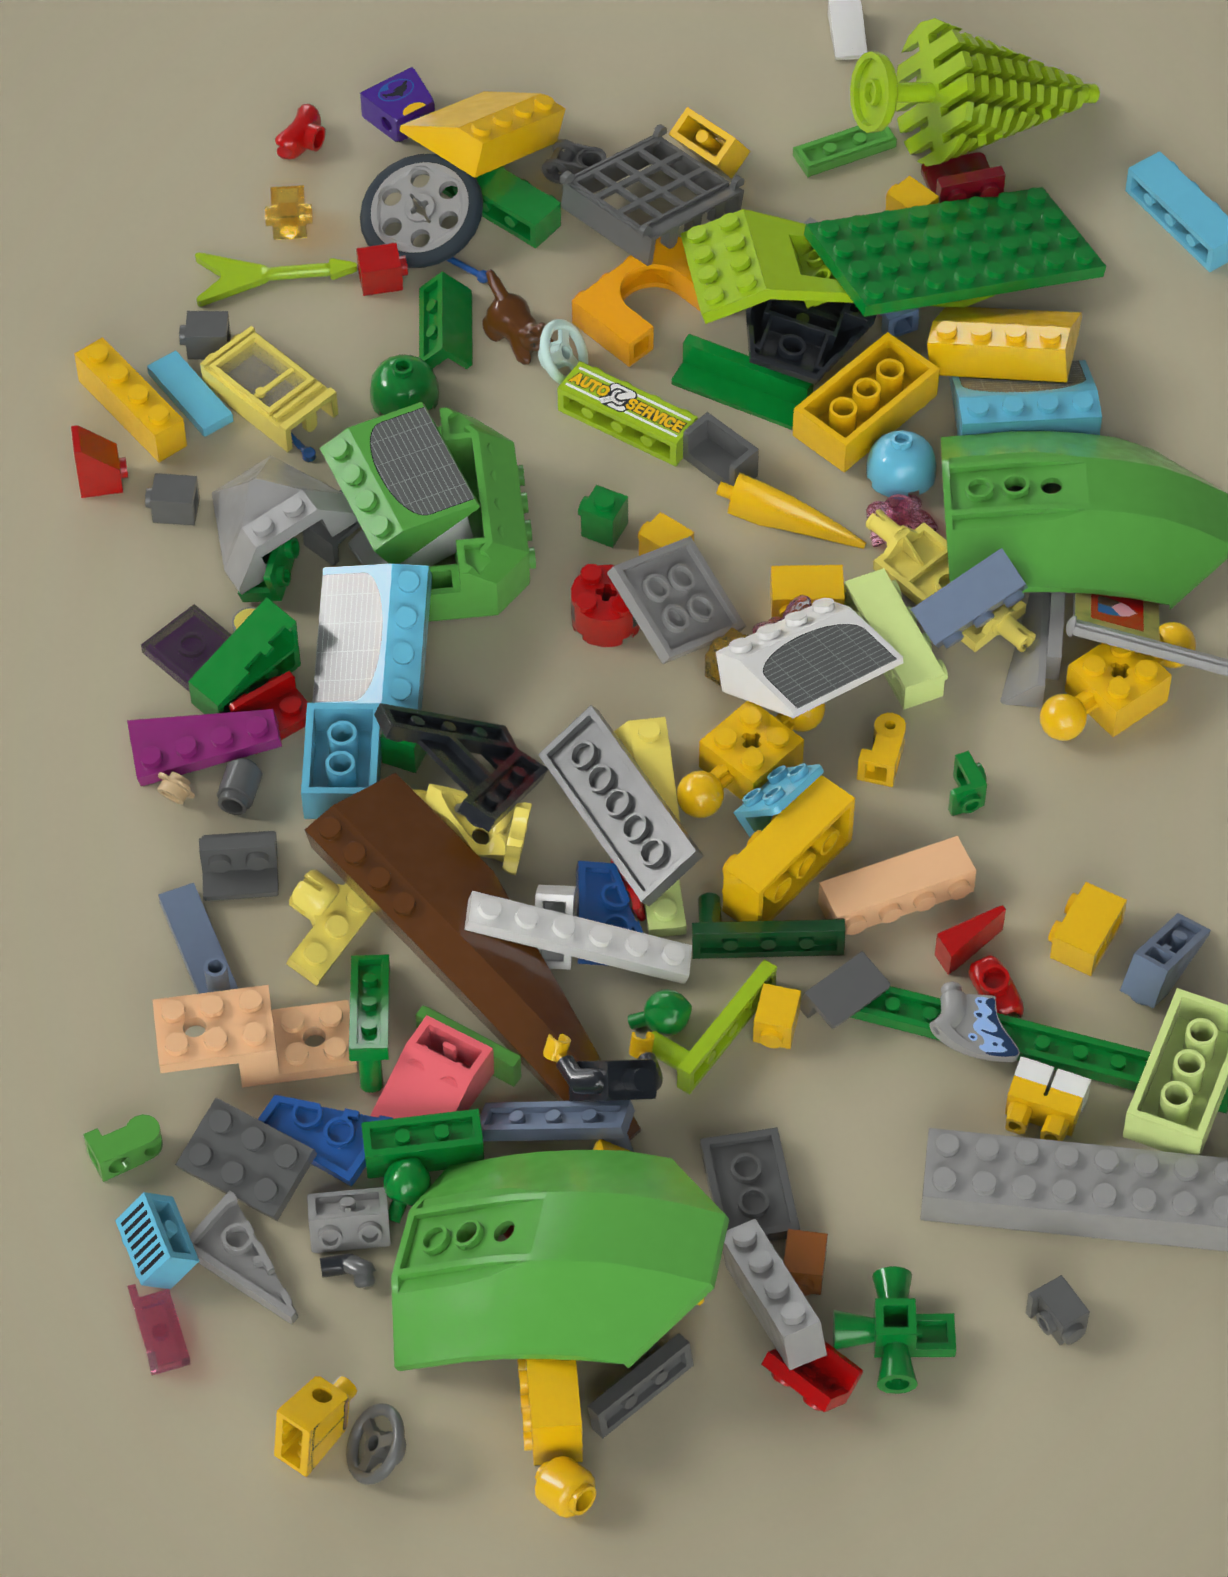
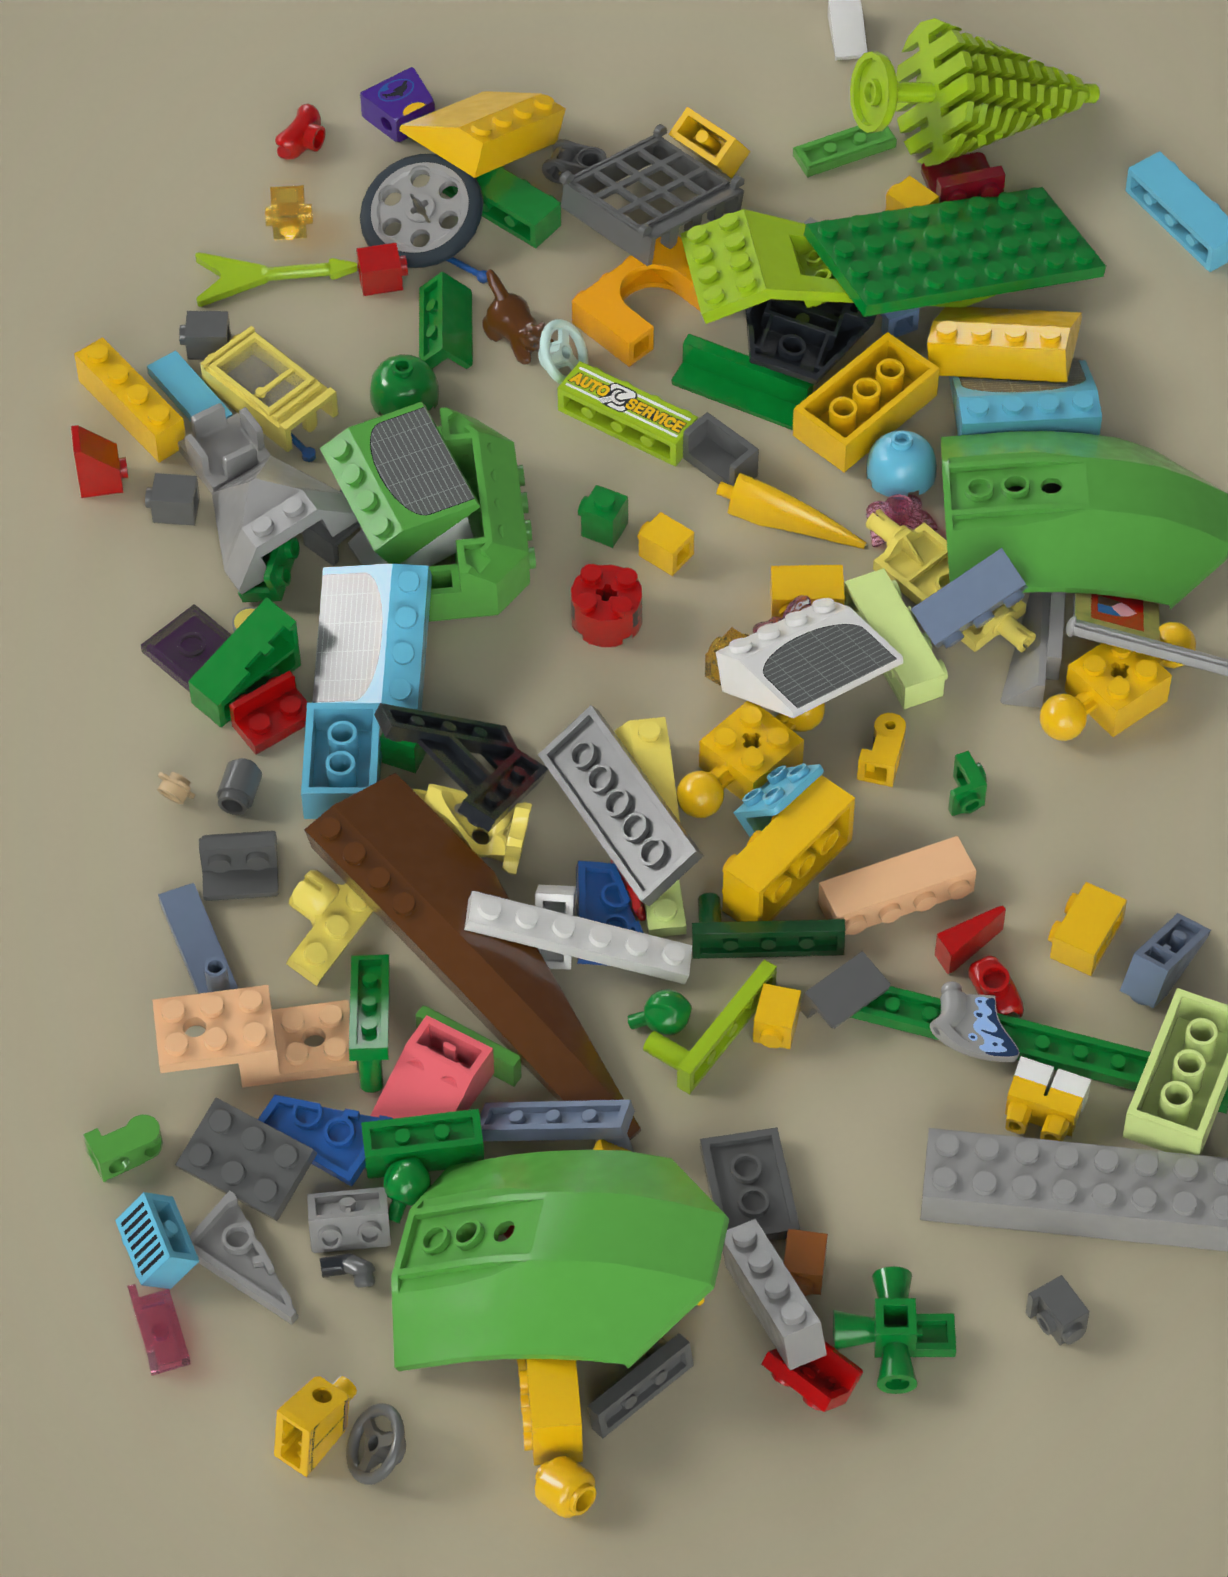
(199, 741): magenta wing -> none
(223, 446): none -> light grey panel
(608, 1078): black torso -> none
(675, 599): light grey plate -> none

